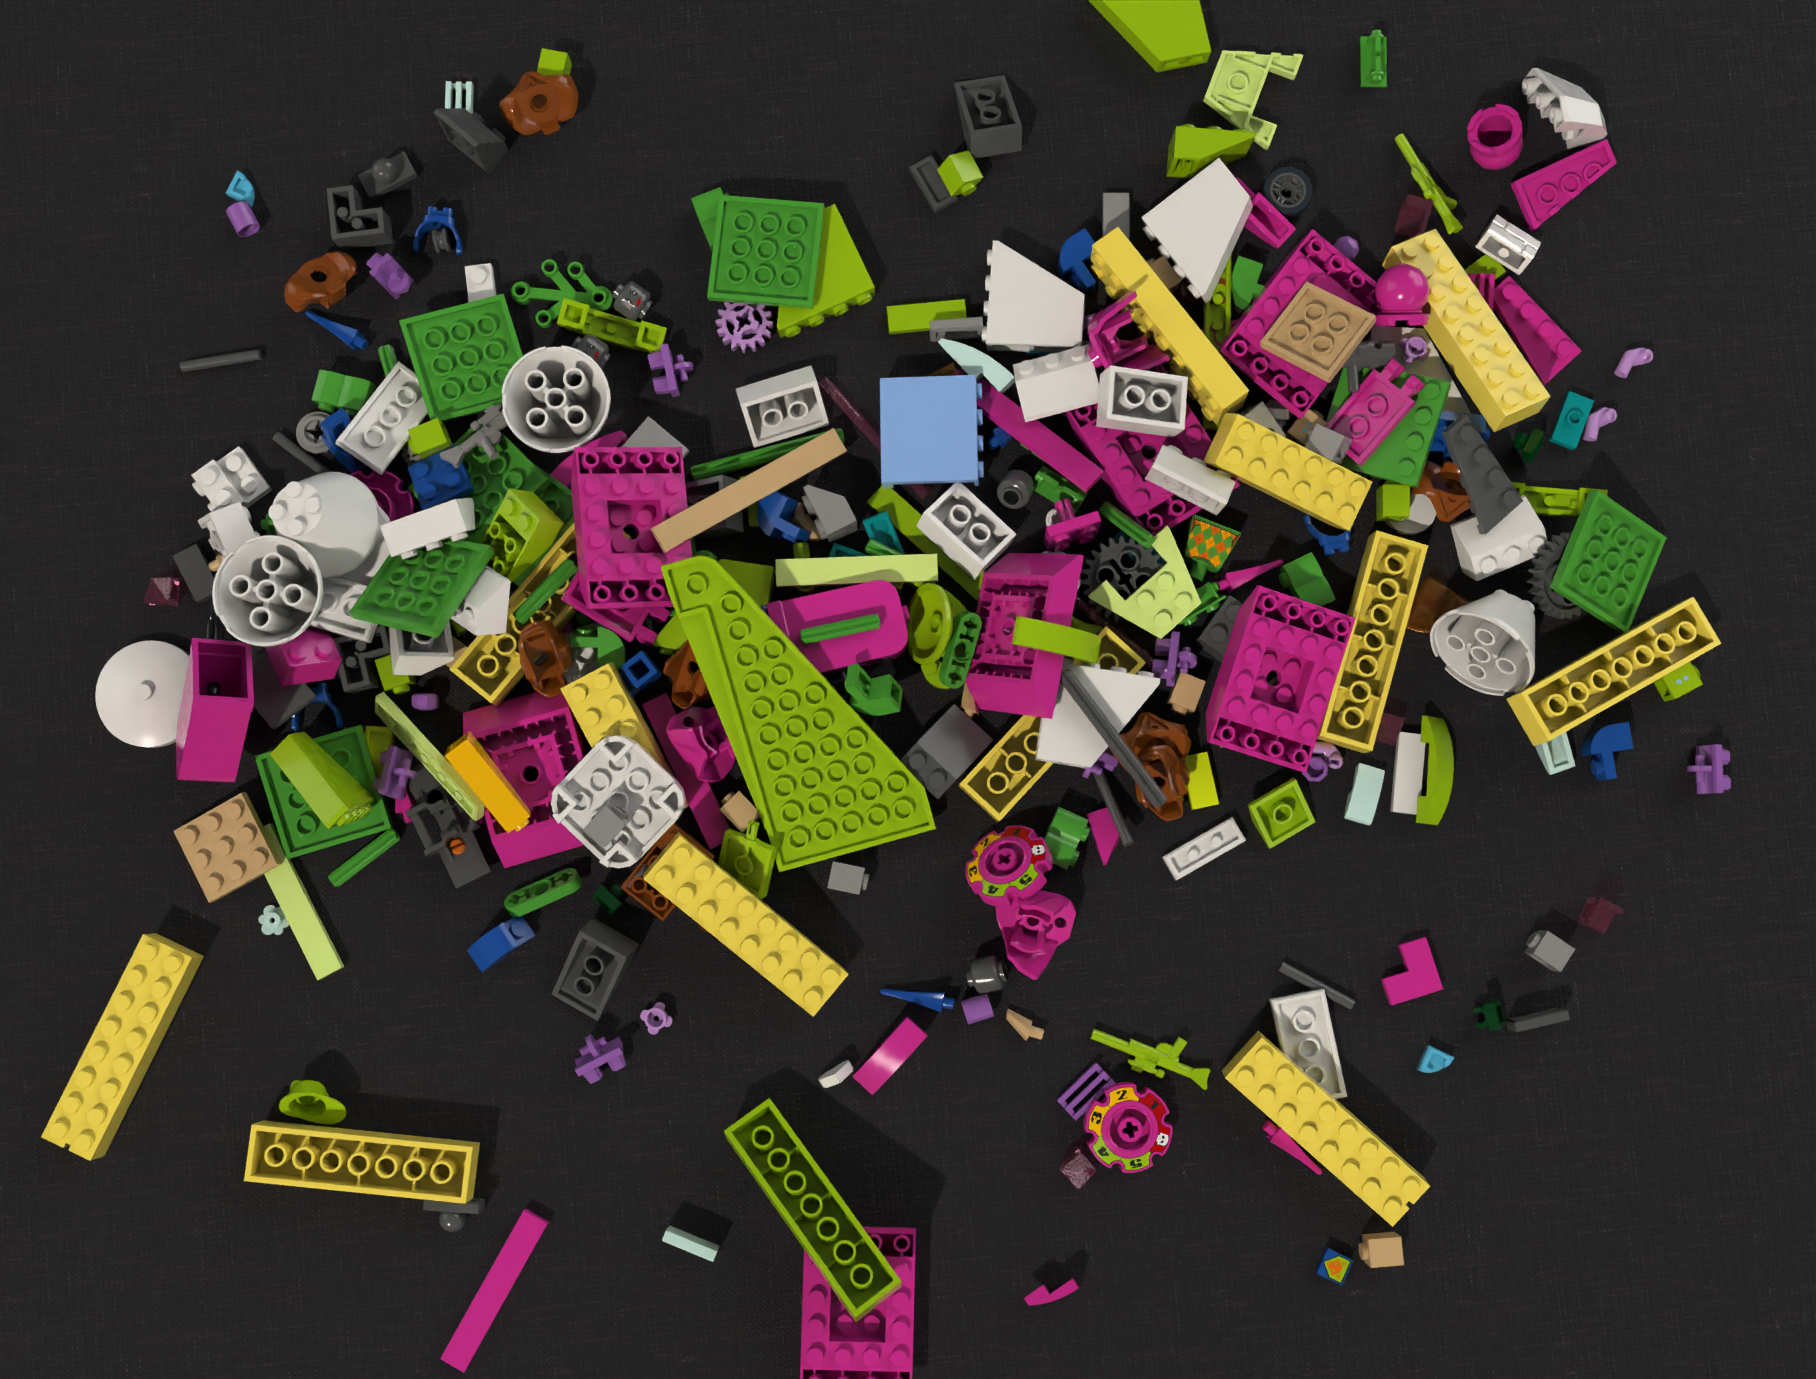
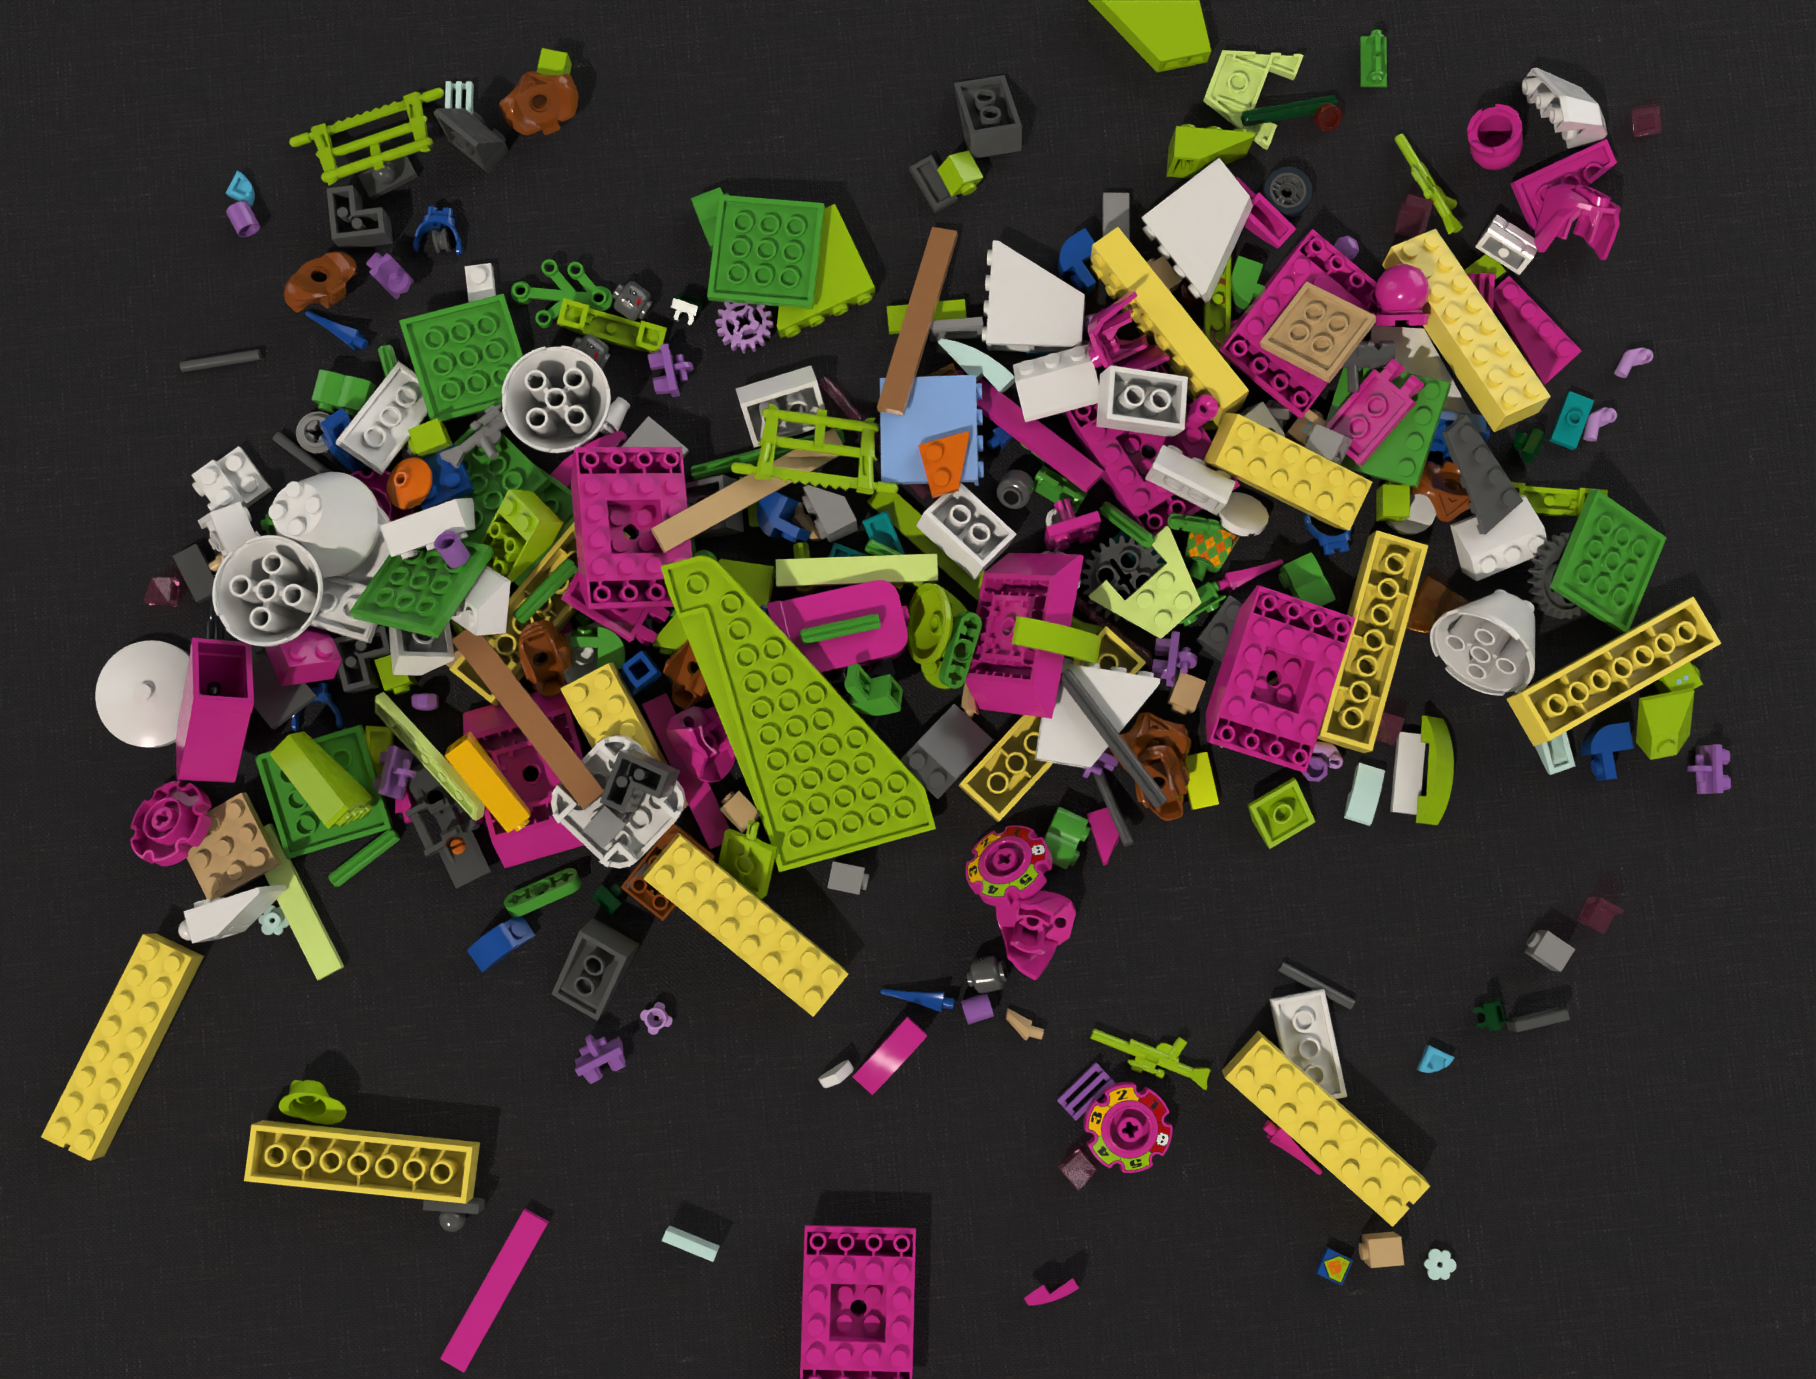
(170, 823): none -> dark pink piece
(228, 915): none -> white slope
(409, 483): none -> orange dish
(417, 125): none -> lime piece
(451, 549): none -> medium lavender beam
(529, 718): none -> medium nougat tile
(615, 416): none -> white cone
(637, 774): none -> dark grey brick
(687, 304): none -> tile
(813, 1210): lime brick -> none
(865, 453): none -> lime piece
(917, 321): none -> medium nougat tile
(944, 463): none -> orange wing
(1193, 524): none -> bright green axle
(1200, 411): none -> dark pink piece
(1203, 848): white tile -> none
(1243, 515): none -> white tile
(1285, 110): none -> dark green axle
(1328, 117): none -> clear red tile
(1420, 973): dark pink tile -> none
(1421, 349): lavender plate -> none
(1446, 1264): none -> light aqua plant
(1595, 213): none -> dark pink piece
(1647, 120): none -> clear pink slope
(1664, 723): none -> lime slope

